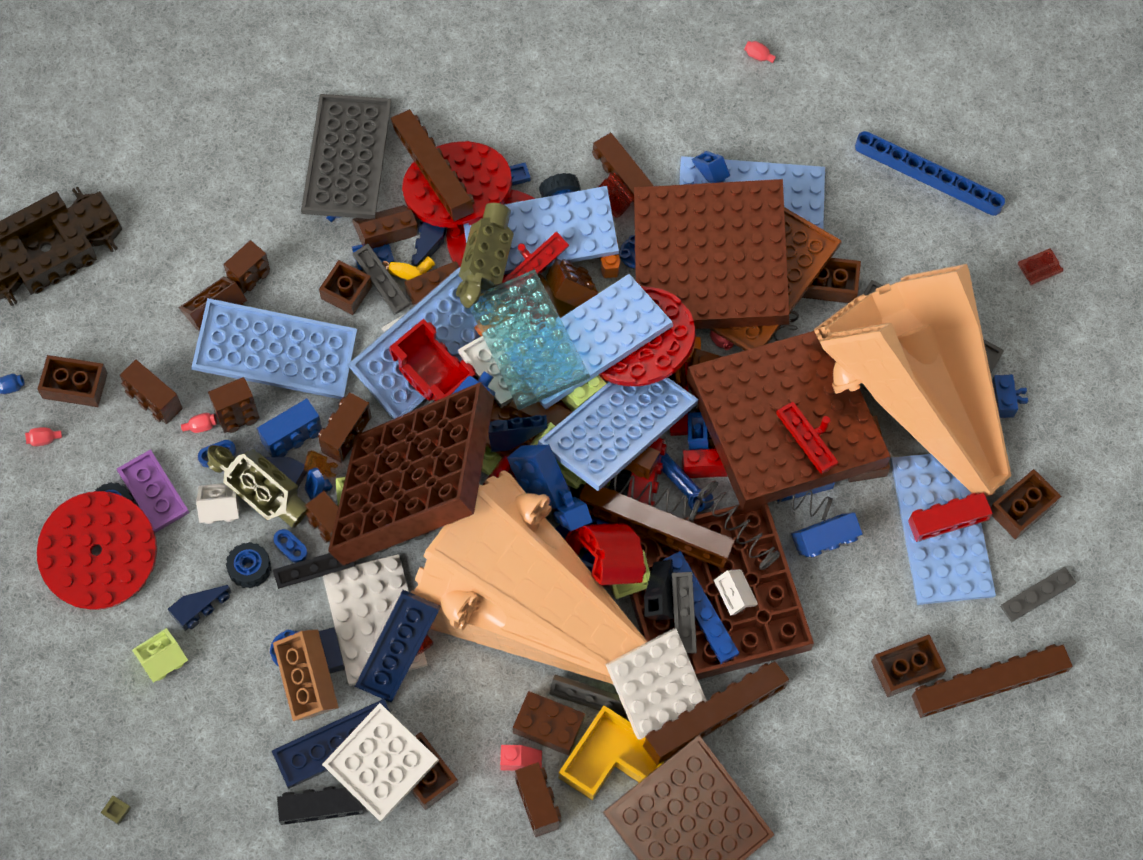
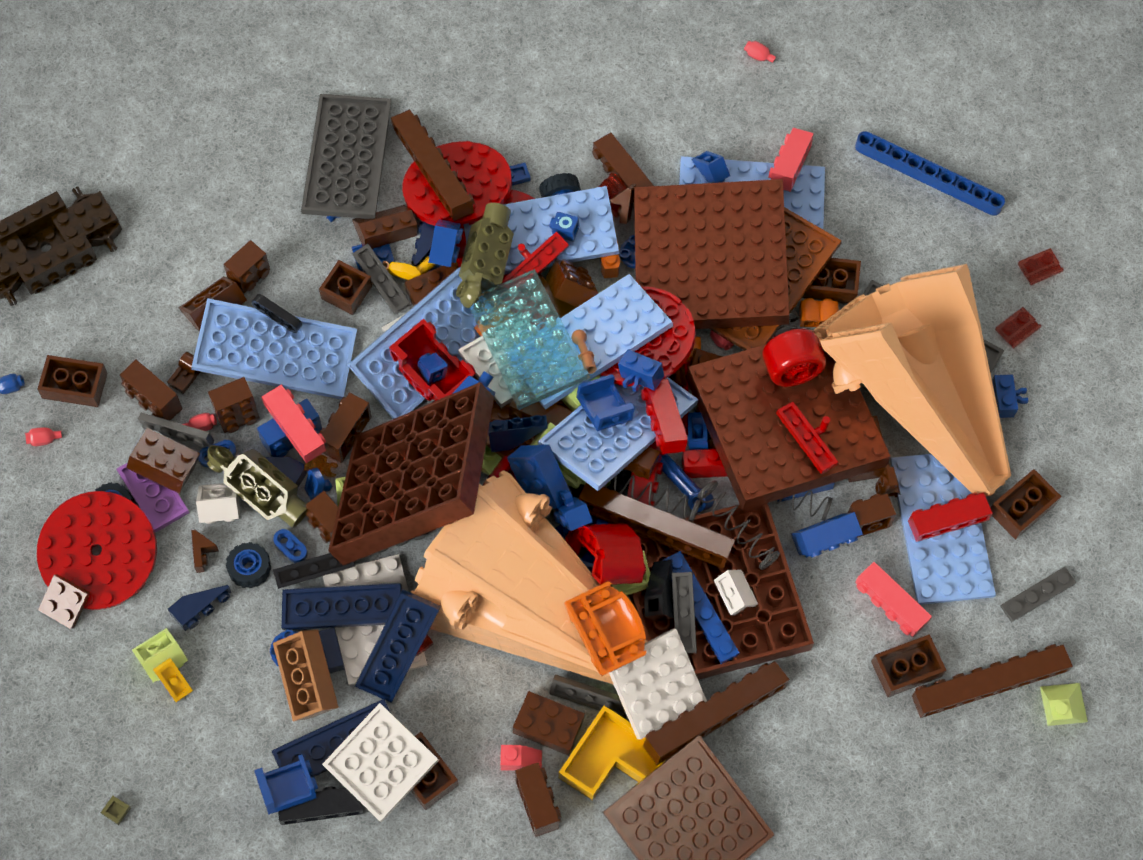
(64, 601): none -> plate
(163, 460): none -> reddish brown brick
(172, 680): none -> yellow plate
(175, 429): none -> dark grey plate
(183, 376): none -> reddish brown plate
(200, 546): none -> reddish brown slope
(276, 313): none -> black beam
(286, 785): none -> blue panel
(294, 424): none -> coral brick
(338, 606): none -> dark blue plate
(432, 368): none -> blue slope
(444, 243): none -> blue piece
(565, 225): none -> blue brick
(579, 338): none -> nougat pin
(604, 403): none -> blue panel
(608, 627): none -> orange slope
(625, 199): none -> reddish brown slope
(640, 370): none -> blue brick
(665, 418): none -> brick
(791, 157): none -> coral brick
(794, 357): none -> red wheel
(815, 312): none -> orange brick
(873, 513): none -> reddish brown brick
(888, 483): none -> reddish brown plate
(892, 599): none -> coral brick
(1018, 327): none -> clear red plate
(1063, 704): none -> yellowish green slope

